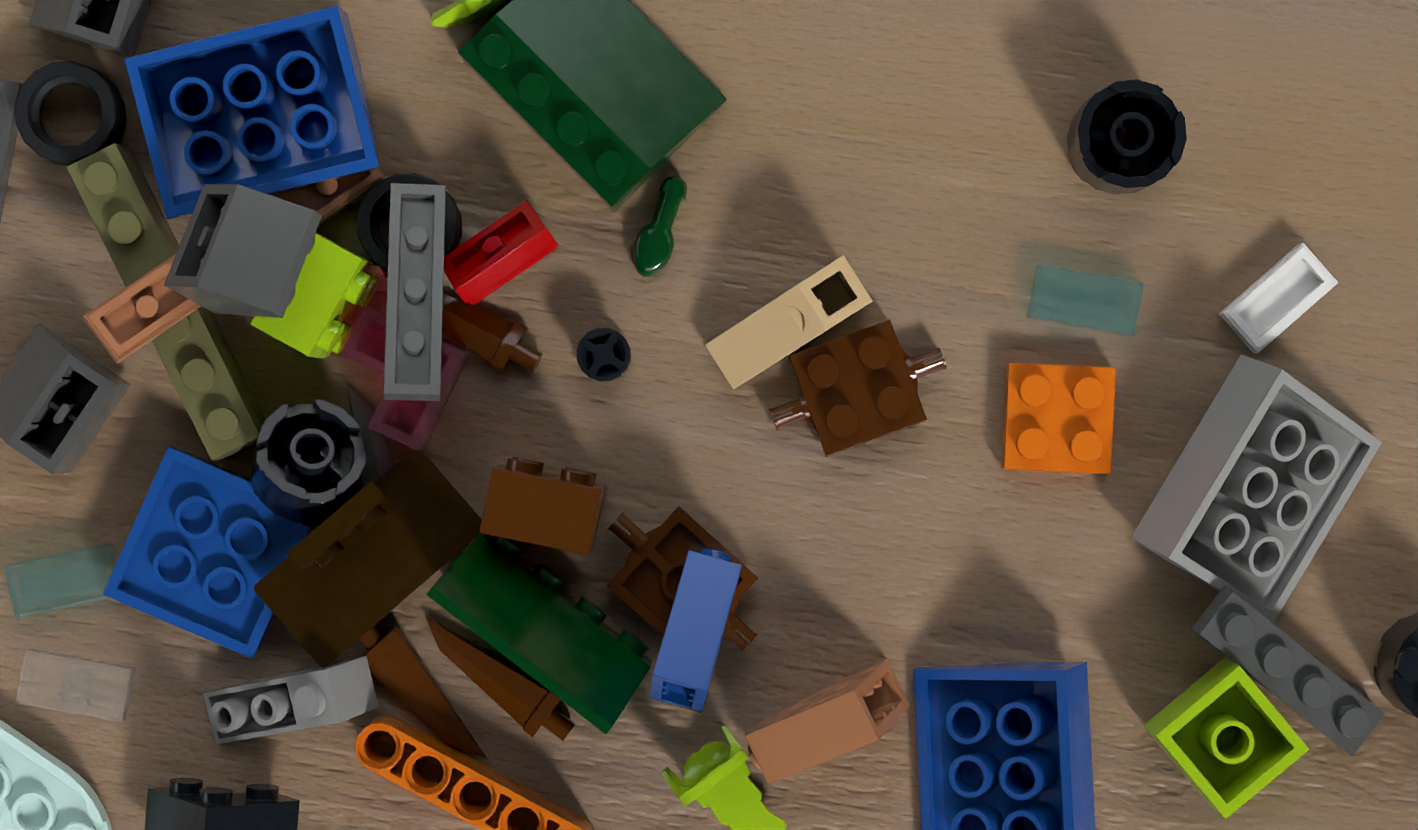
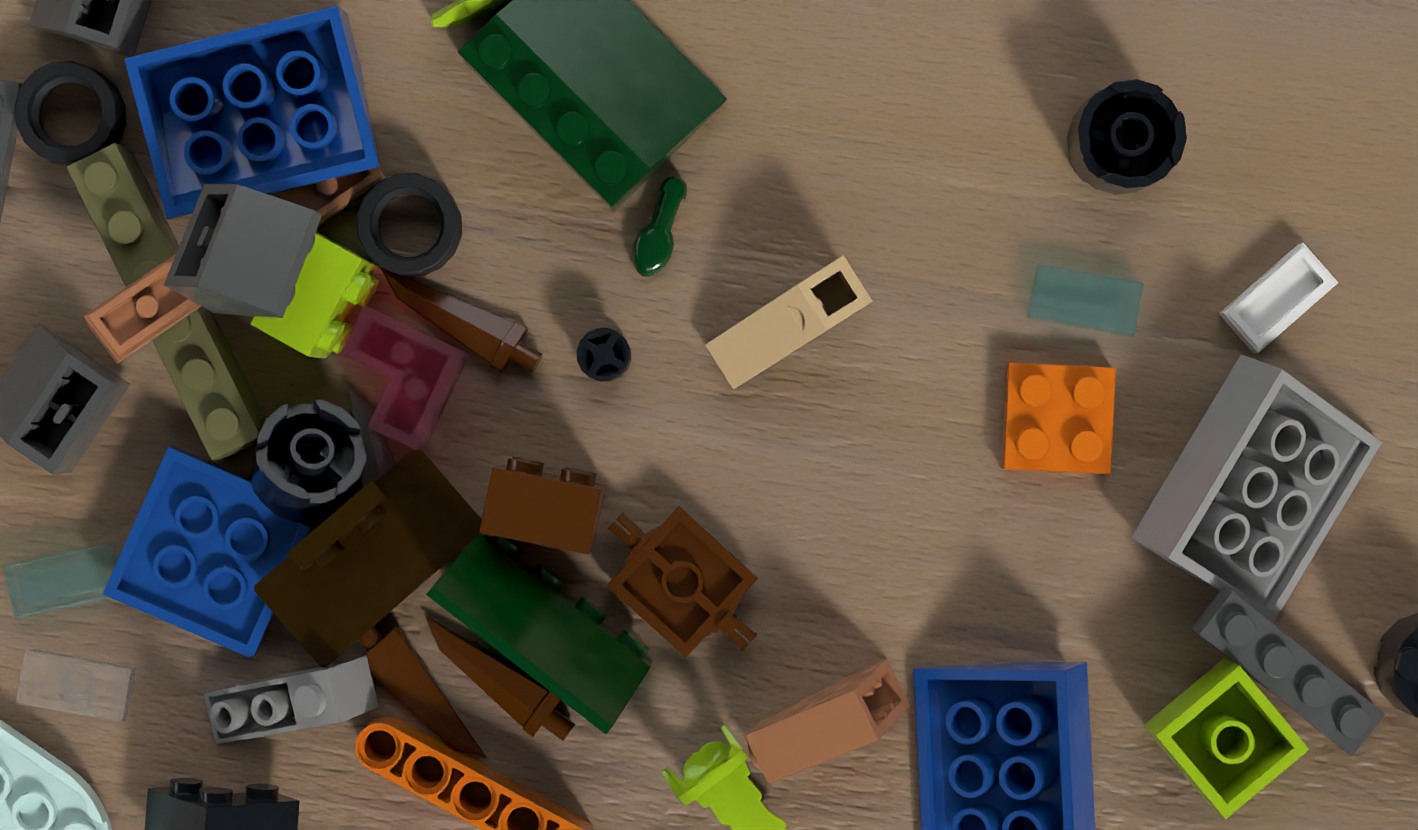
(414, 292): dark grey plate -> none
(498, 253): red panel -> none
(695, 629): blue slope -> none
(857, 388): reddish brown plate -> none

